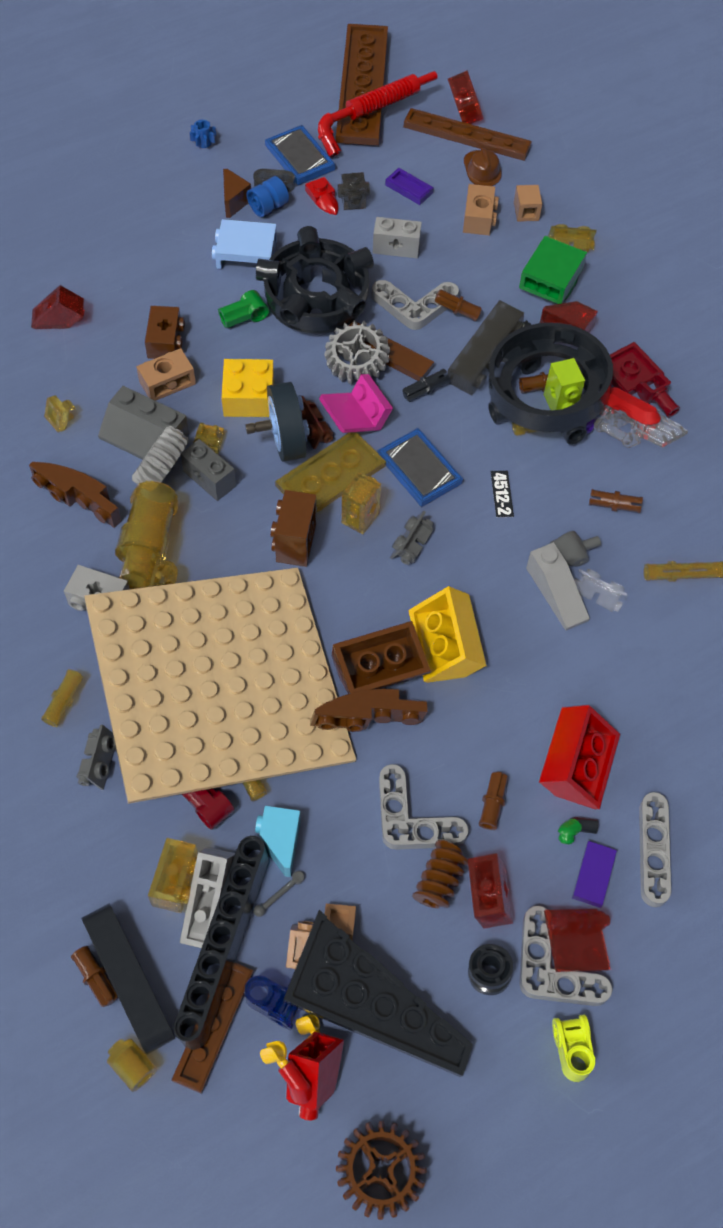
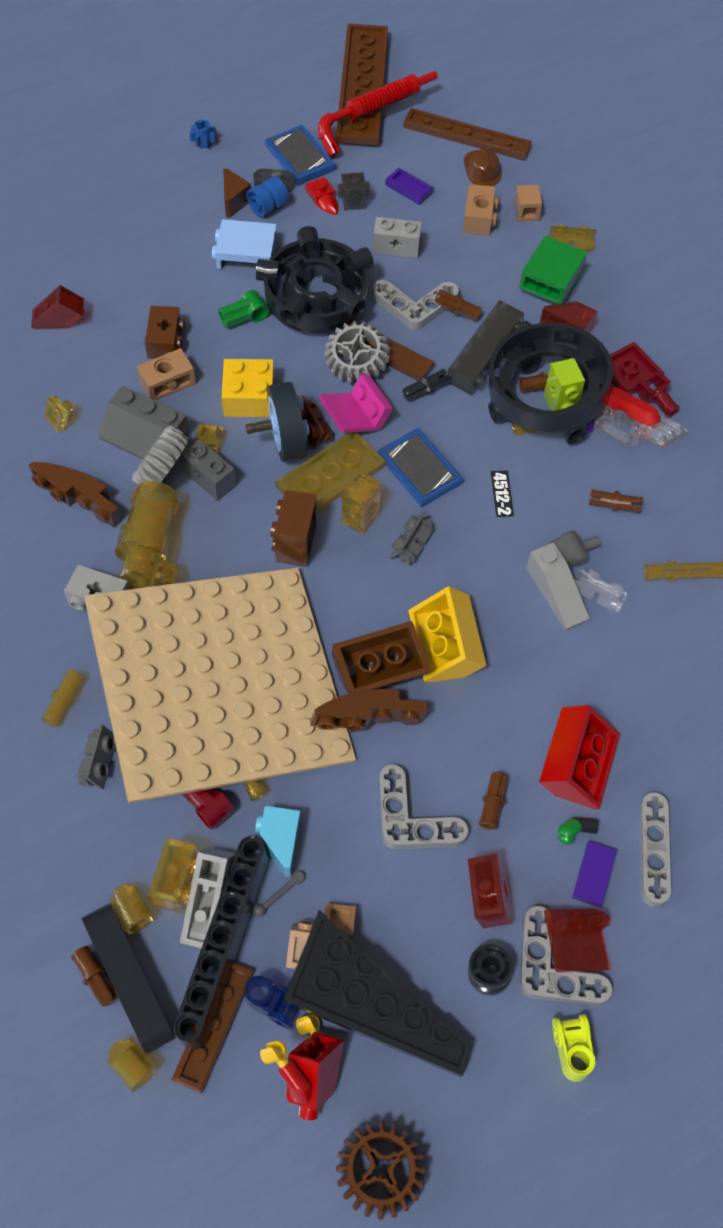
(131, 908): none -> clear yellow brick
(440, 875): reddish brown piece -> none
(465, 98): clear red brick -> none

